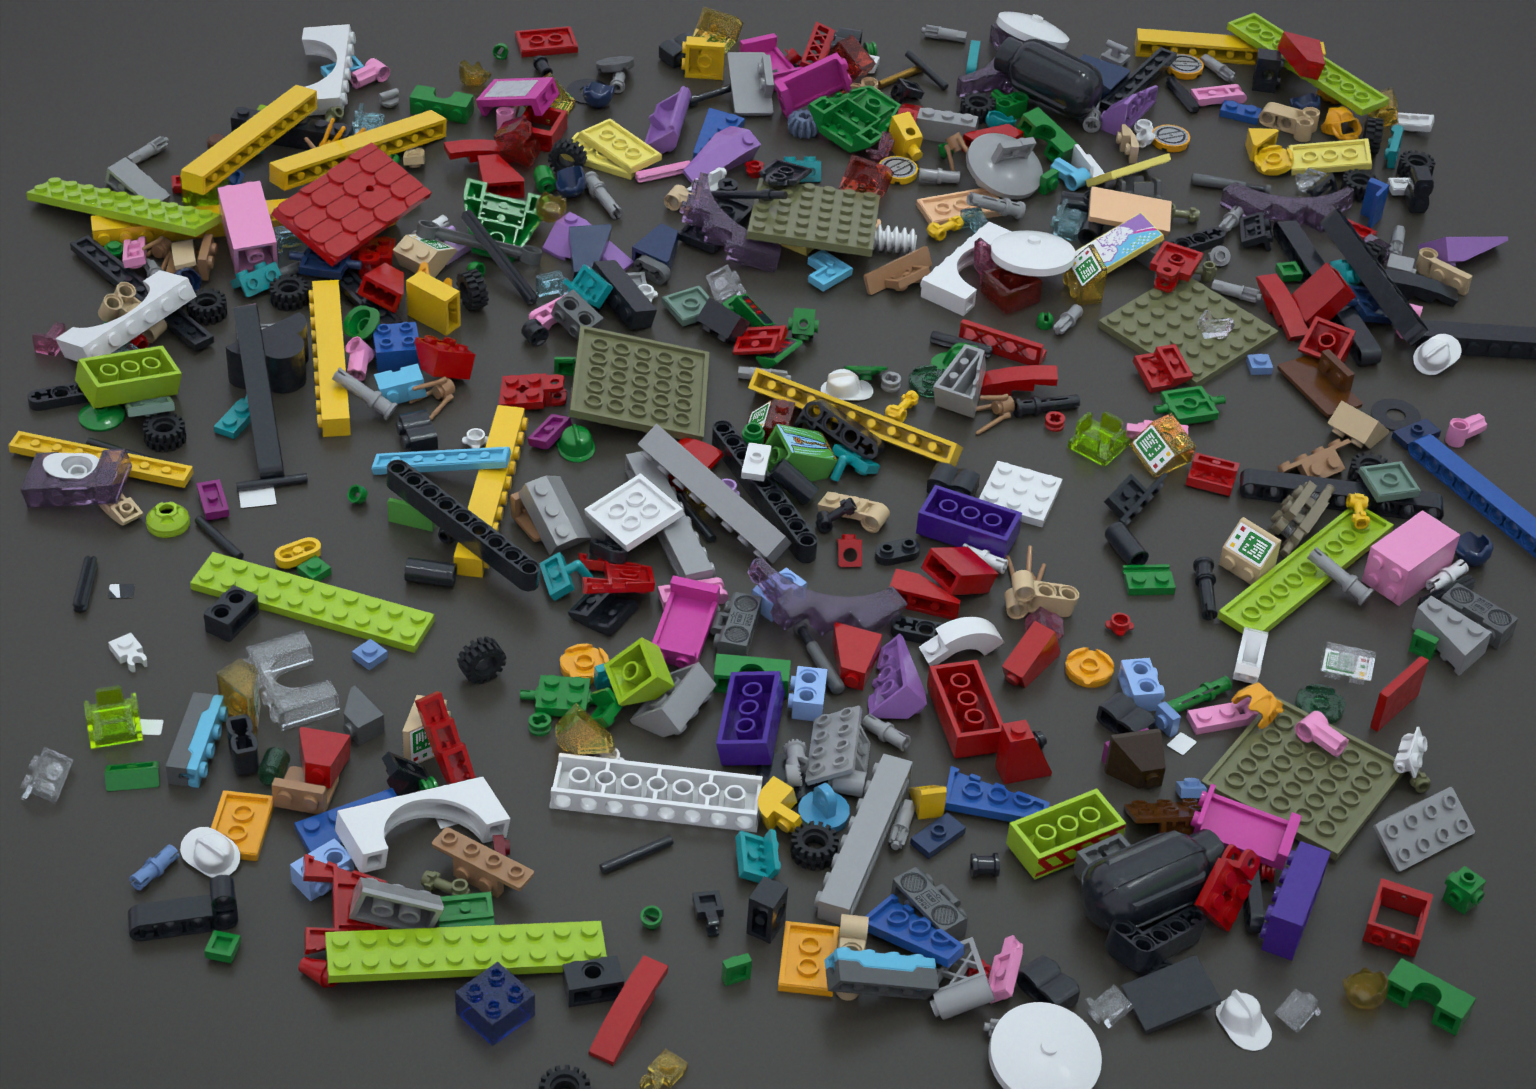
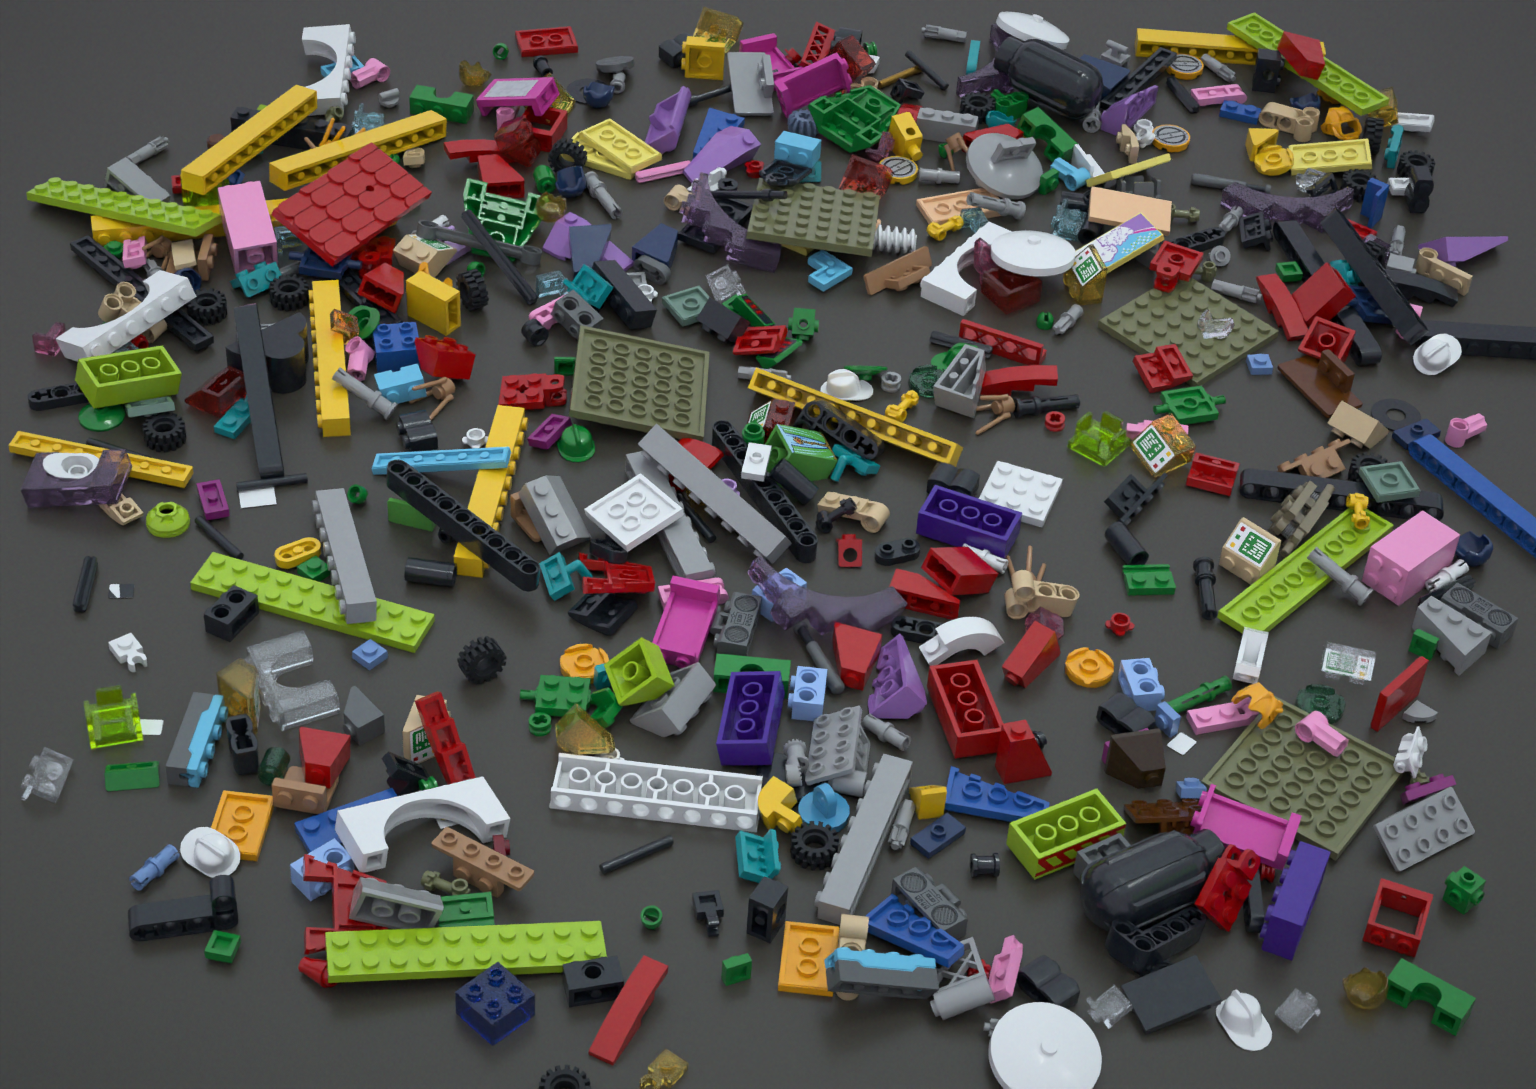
(219, 392): none -> clear red slope
(344, 324): none -> clear orange bracket
(344, 556): none -> light grey brick
(797, 149): none -> medium azure brick
(1416, 791): none -> magenta plate
(1419, 712): none -> light grey tile

